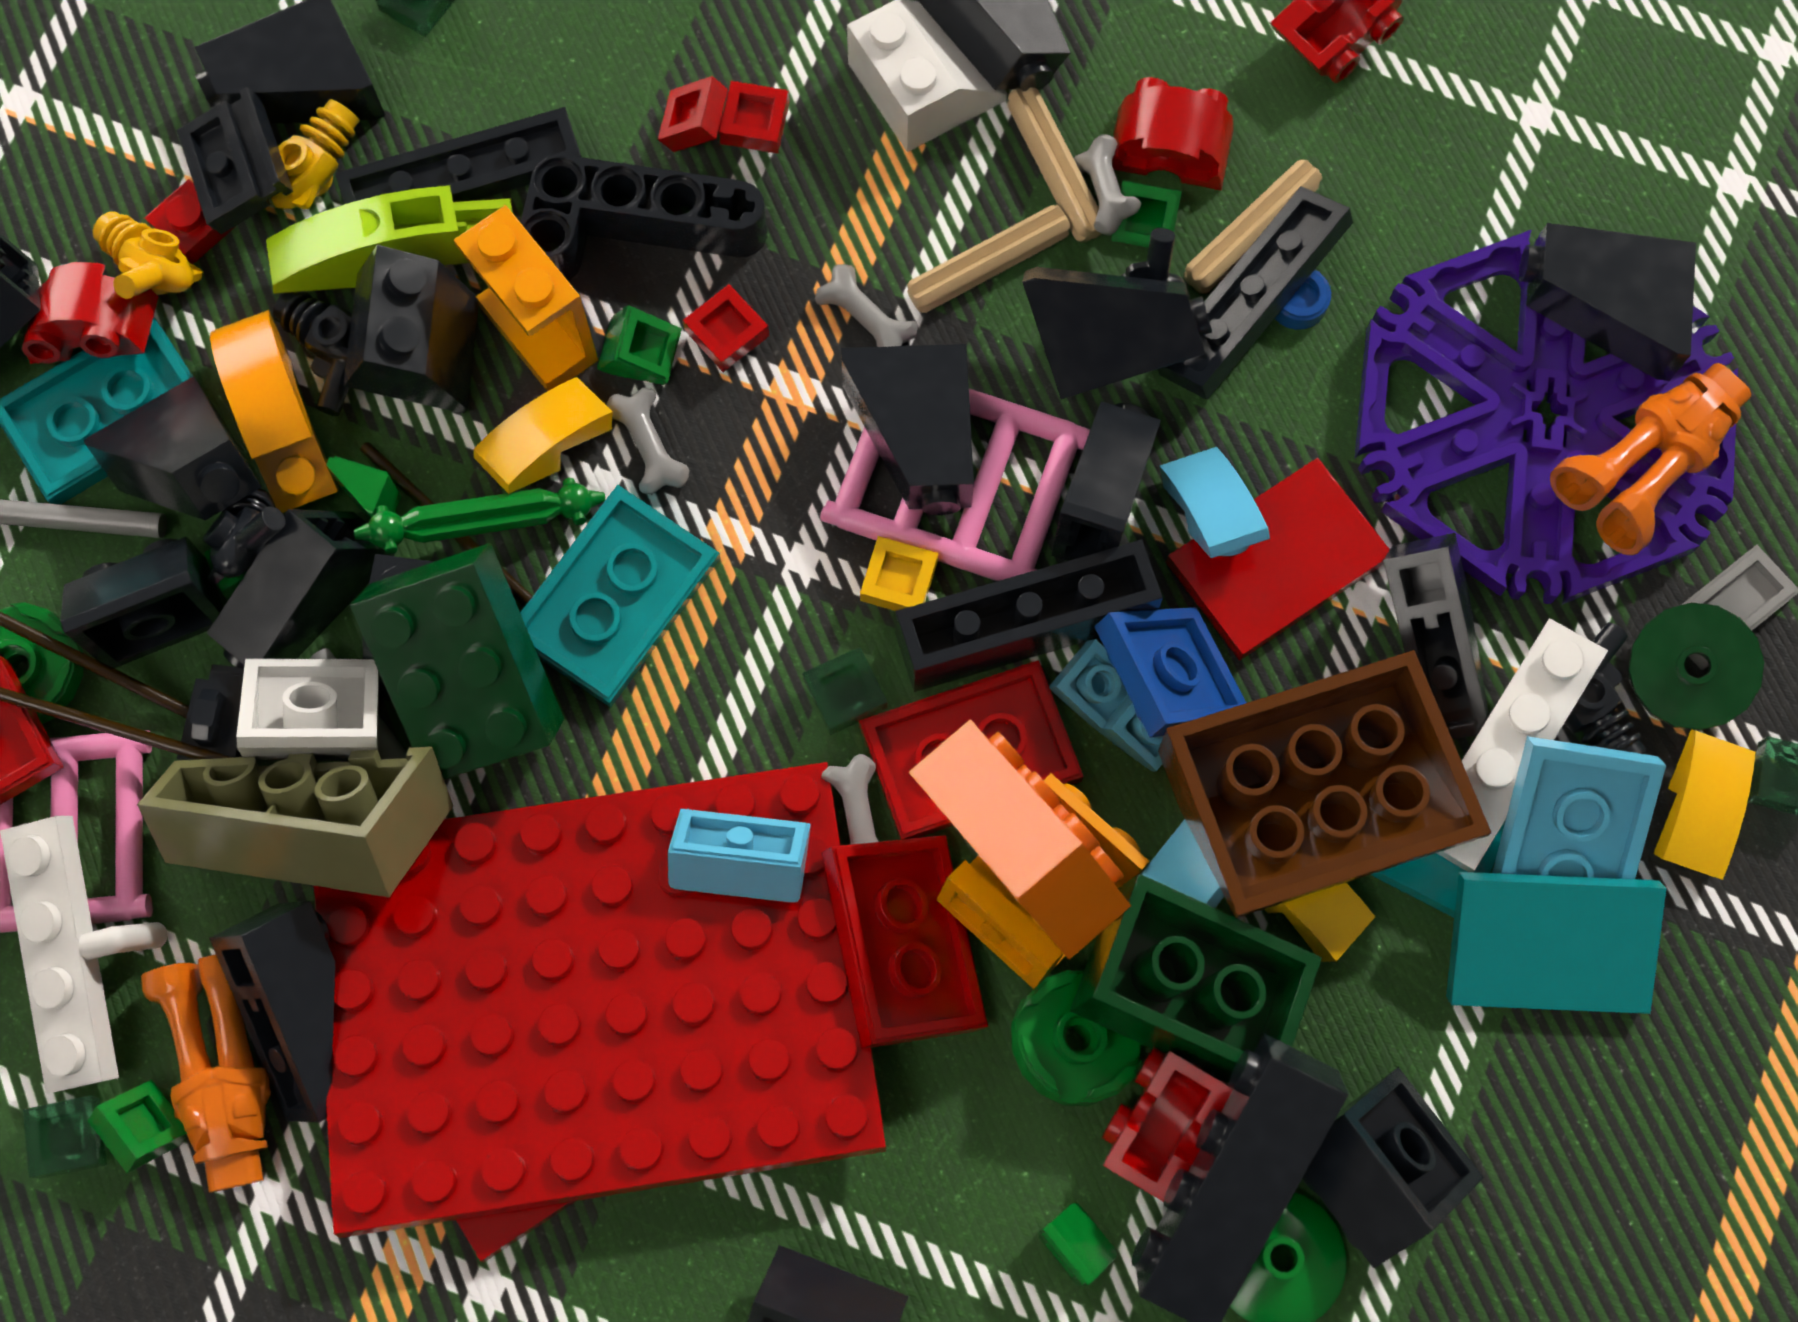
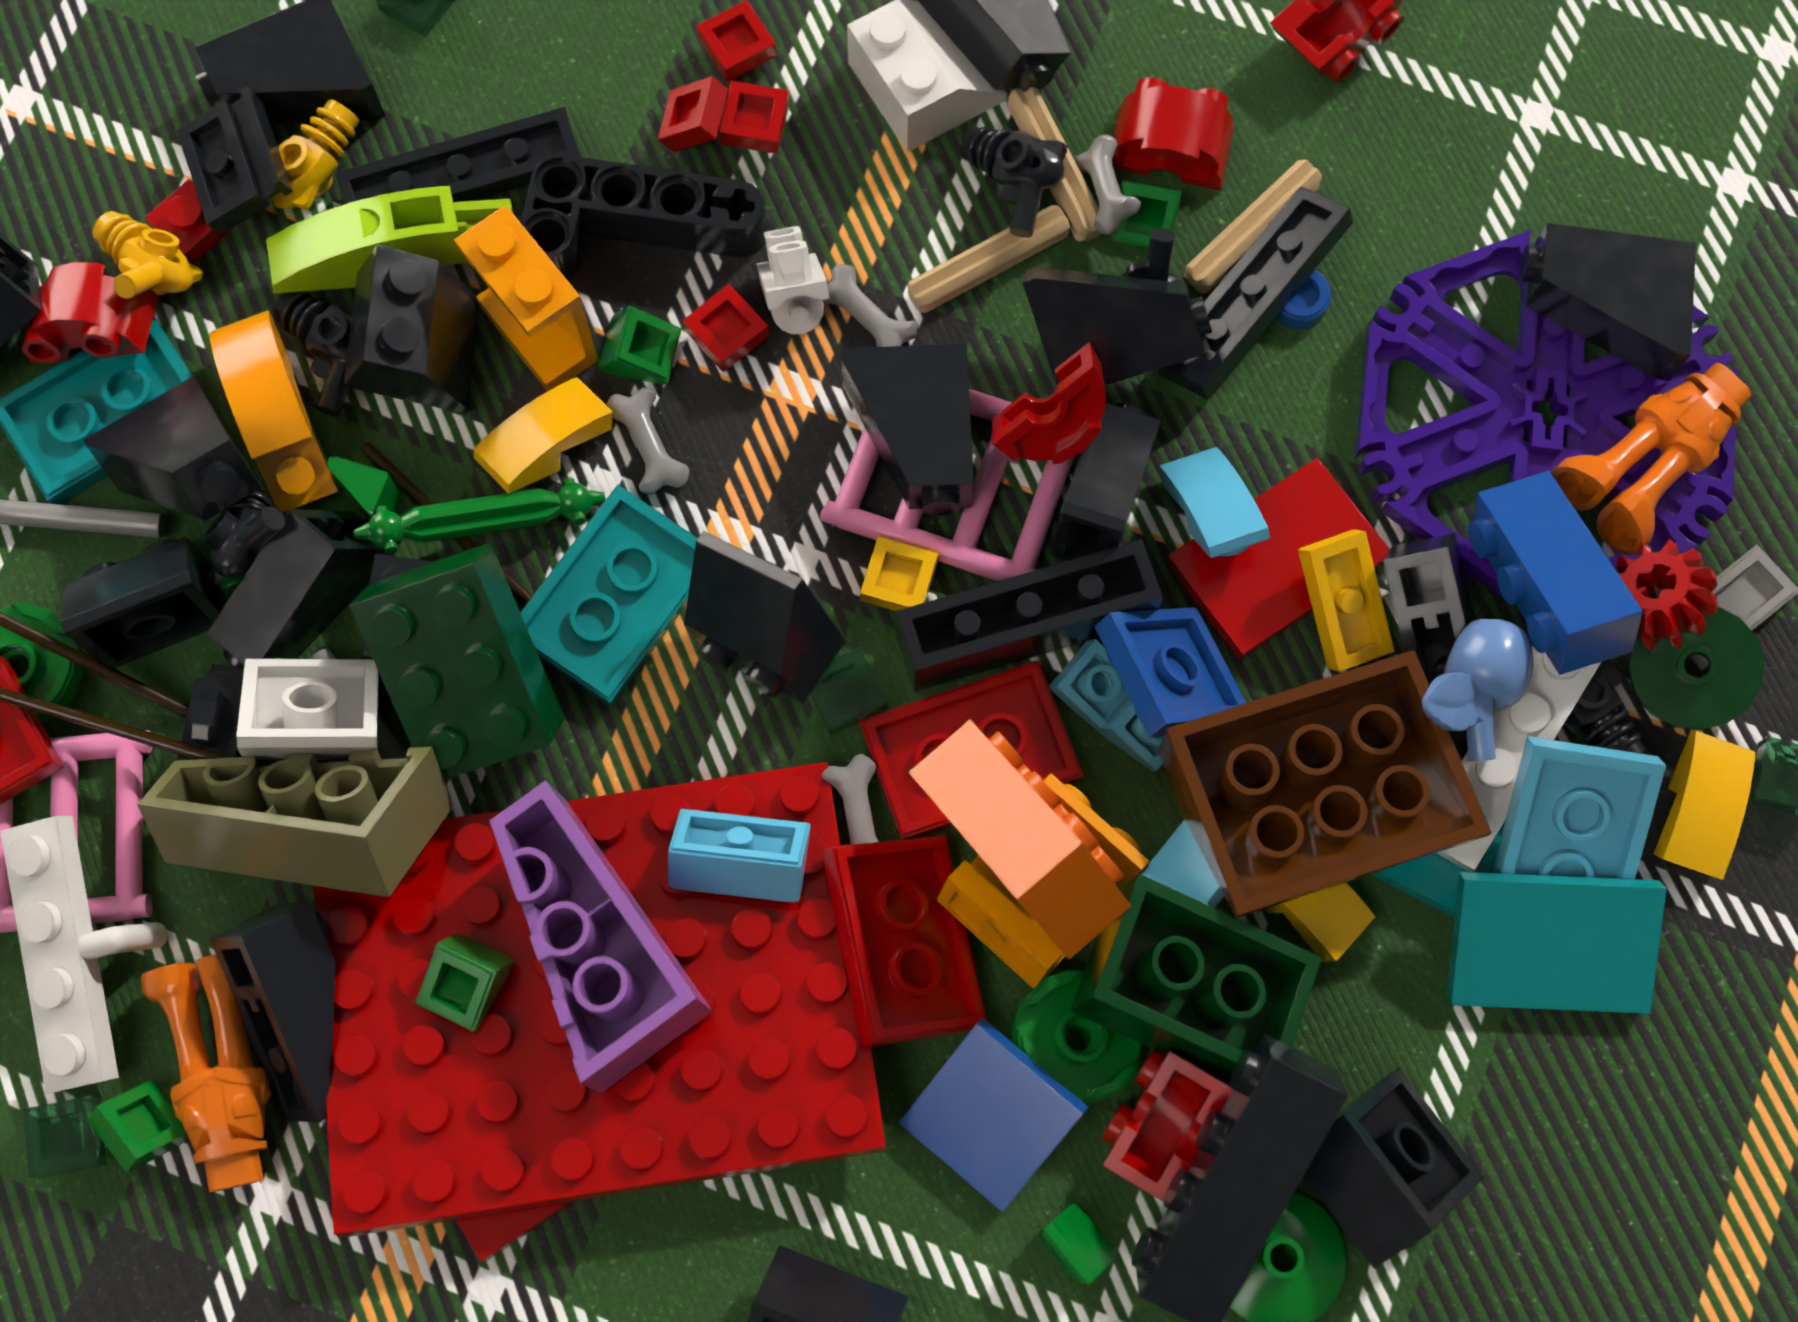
(463, 980): none -> green slope
(603, 958): none -> medium lavender wedge
(736, 40): none -> red plate
(758, 620): none -> black slope
(792, 281): none -> white hips
(993, 1114): none -> blue tile
(1020, 164): none -> black piece
(1060, 423): none -> red cylinder
(1346, 600): none -> yellow plate
(1483, 671): none -> medium blue piece
(1554, 573): none -> blue brick
(1671, 592): none -> red gear

